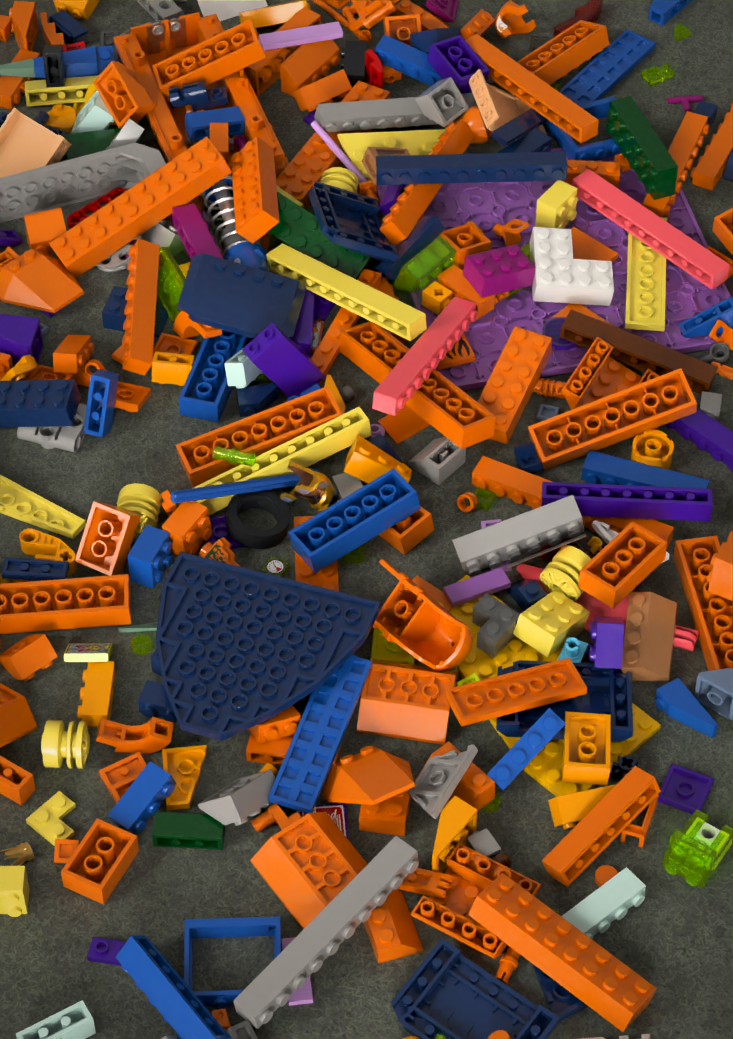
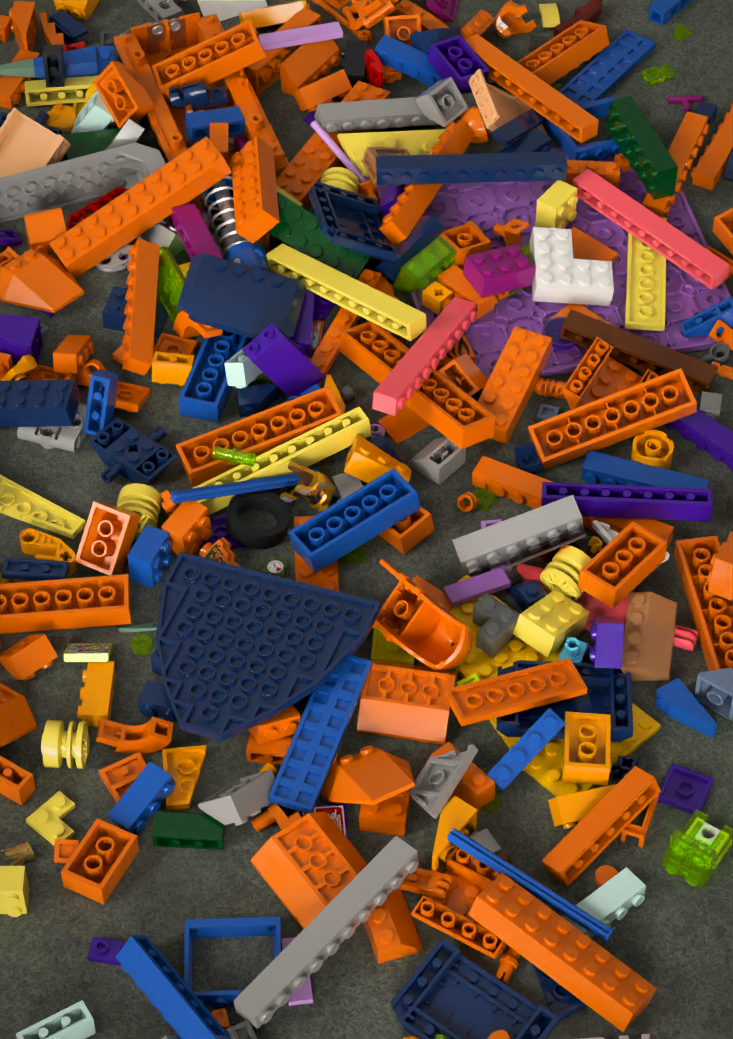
(131, 452): none -> dark blue slope
(465, 375): none -> orange slope
(531, 885): none -> blue axle
(549, 15): none -> light yellow slope

